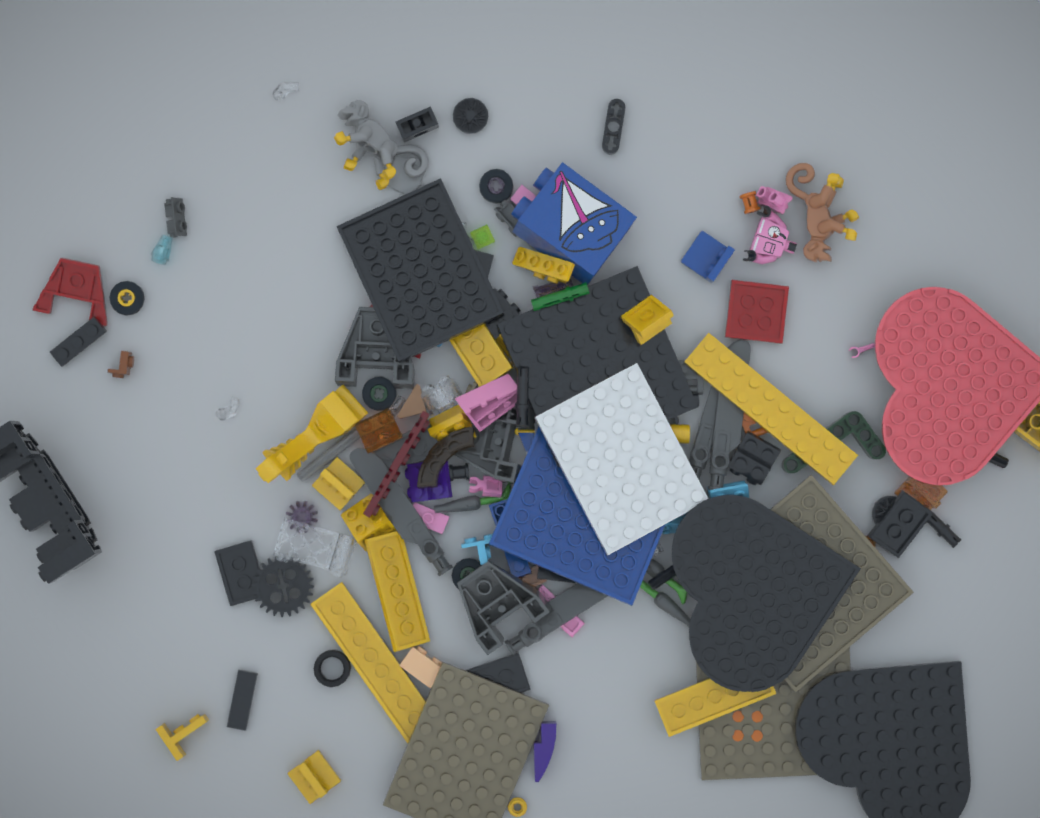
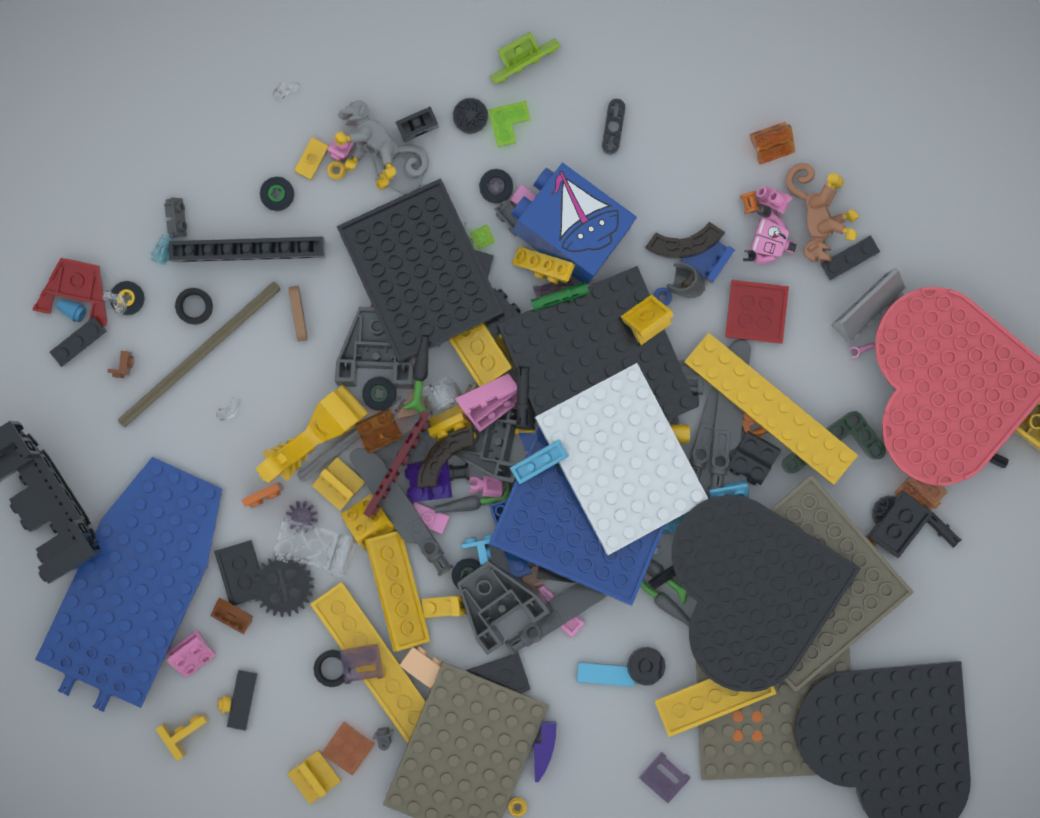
(72, 310): none -> dark azure cone
(118, 301): none -> clear arm
(137, 590): none -> blue wing
(179, 306): none -> black tyre
(190, 654): none -> bright pink bracket
(199, 354): none -> dark tan axle
(224, 704): none -> yellow plate
(231, 616): none -> dark orange bracket
(247, 249): none -> black brick
(257, 498): none -> orange plate
(268, 188): none -> black bush
(298, 314): none -> medium nougat beam
(311, 158): none -> yellow plate
(330, 168): none -> yellow plate
(340, 152): none -> bright pink bracket
(348, 748): none -> clear orange plate
(360, 657): none -> plate
(383, 737): none -> dark grey hinge
(420, 373): none -> black piece
(443, 606): none -> yellow bracket
(504, 117): none -> clear neon green plate
(520, 54): none -> lime bracket
(539, 461): none -> medium azure tile
(604, 674): none -> medium azure tile
(646, 666): none -> black tile
(660, 782): none -> clear purple plate
(668, 294): none -> blue plate
(685, 247): none -> dark brown tile
(687, 281): none -> dark grey piece
(773, 142): none -> clear orange bracket
(850, 257): none -> black plate
(871, 303): none -> light grey slope

